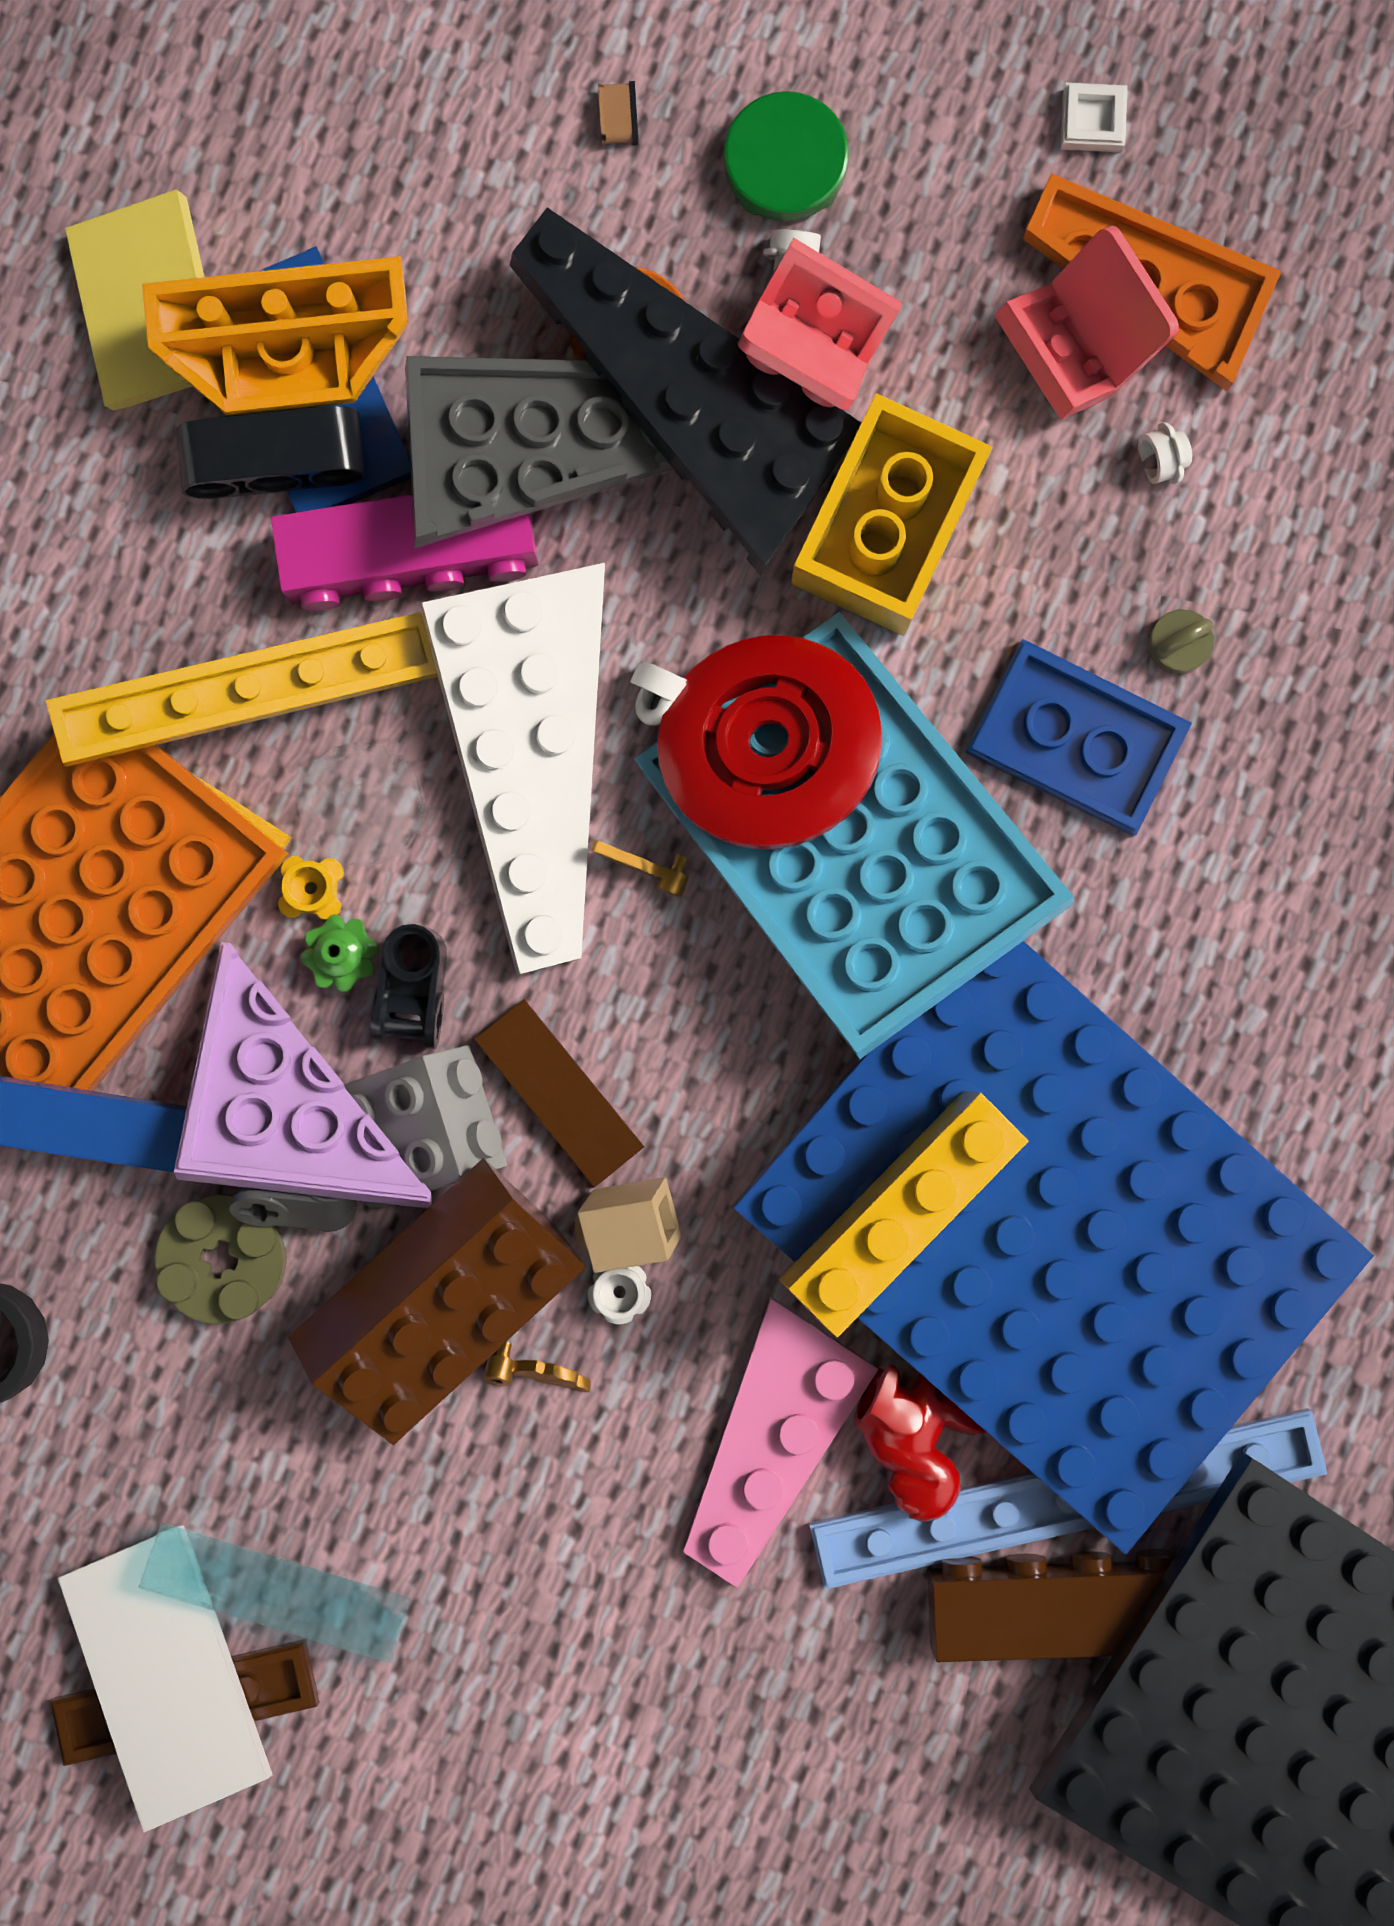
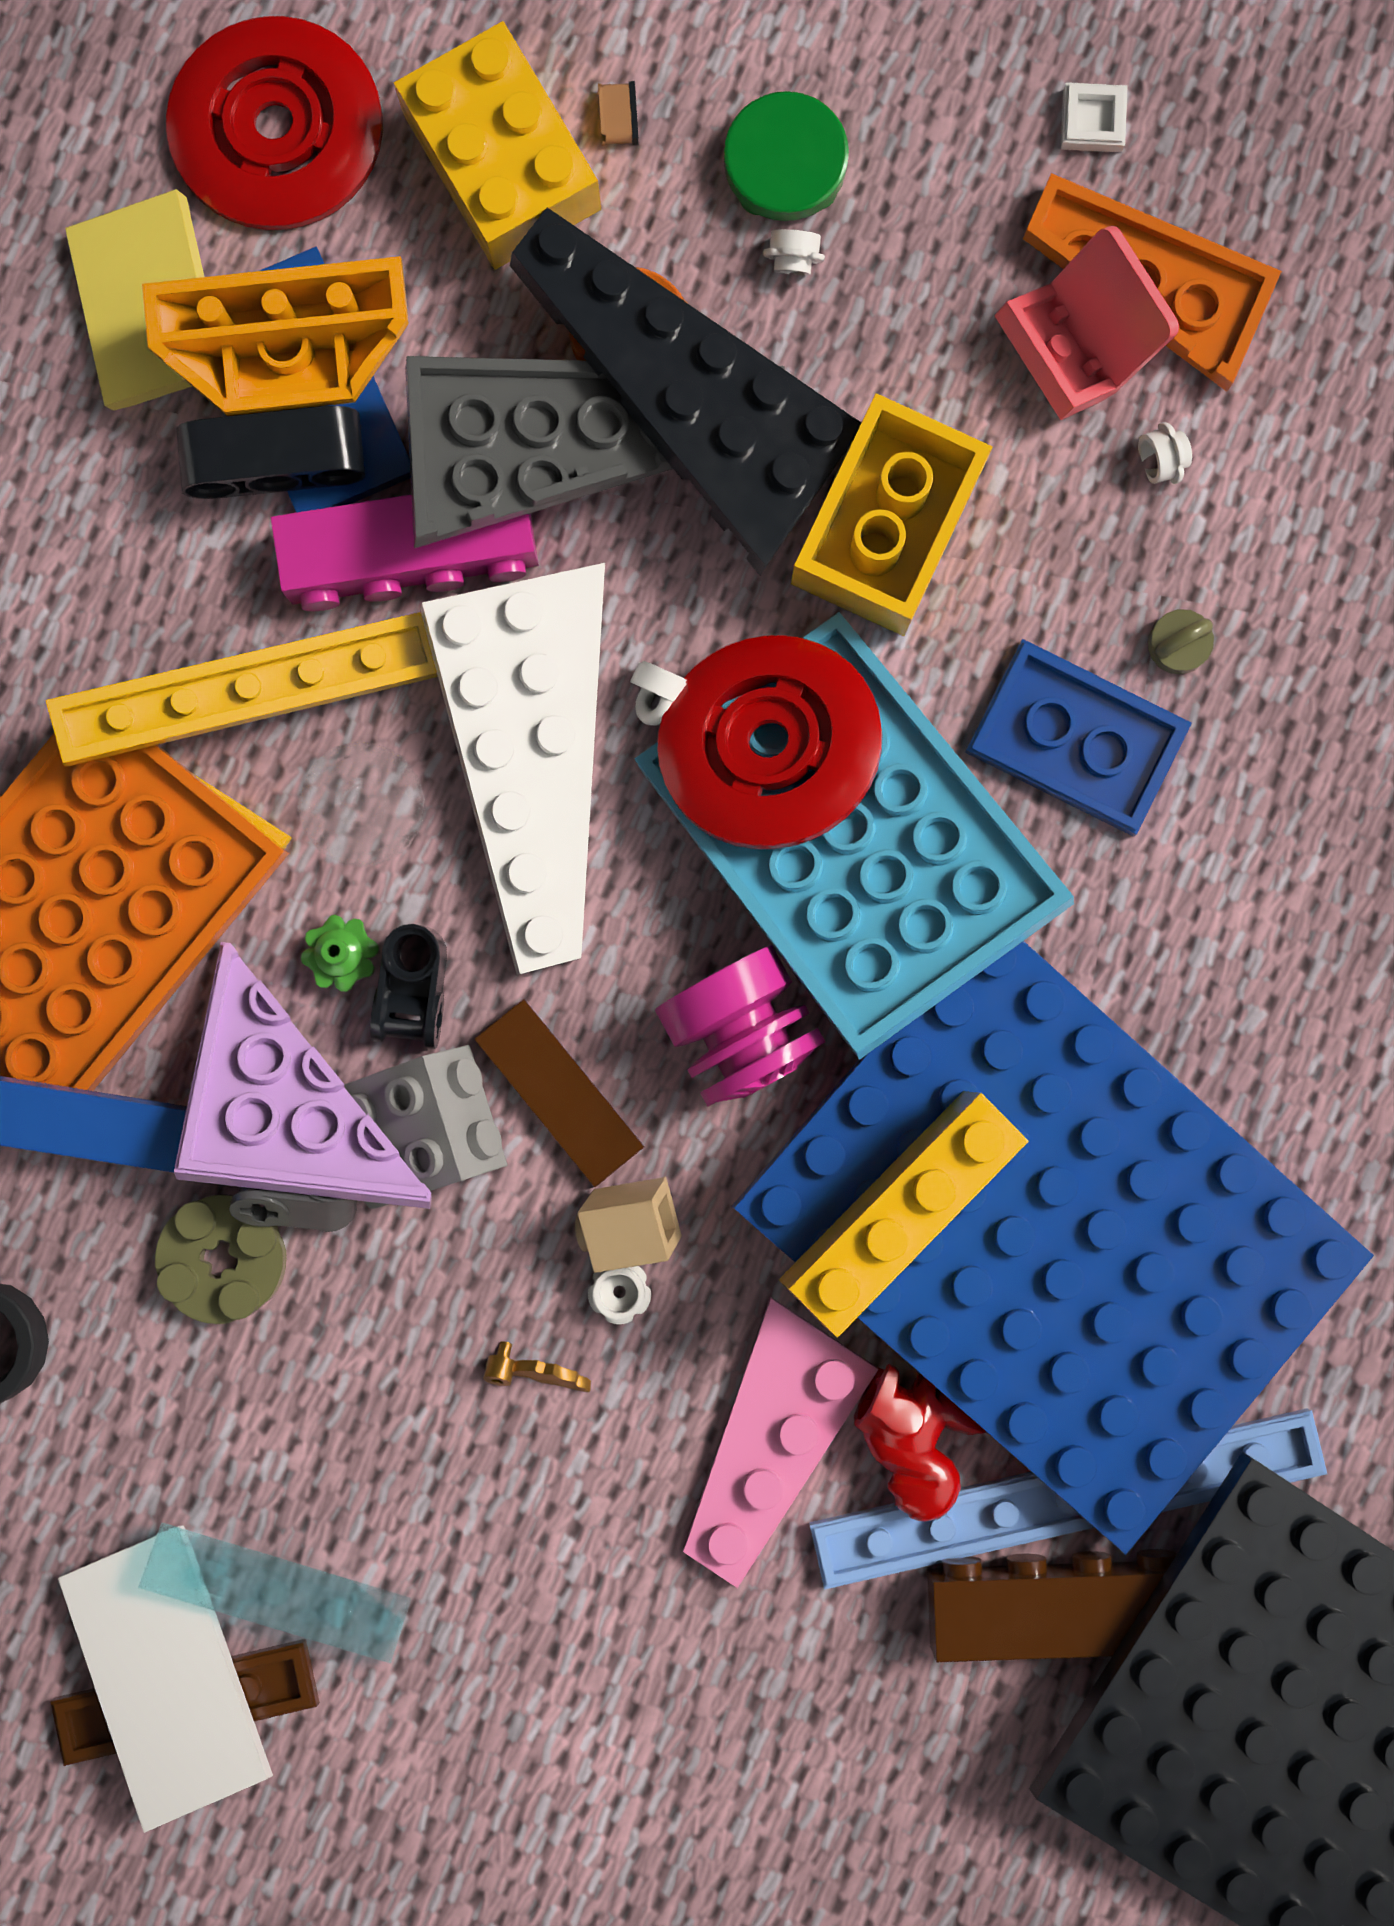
(297, 875): yellow plate -> none
(332, 113): none -> red piece
(435, 1303): reddish brown brick -> none
(497, 141): none -> yellow brick
(670, 880): pearl gold piece -> none
(740, 1026): none -> dark pink wheel
(818, 326): coral bracket -> none

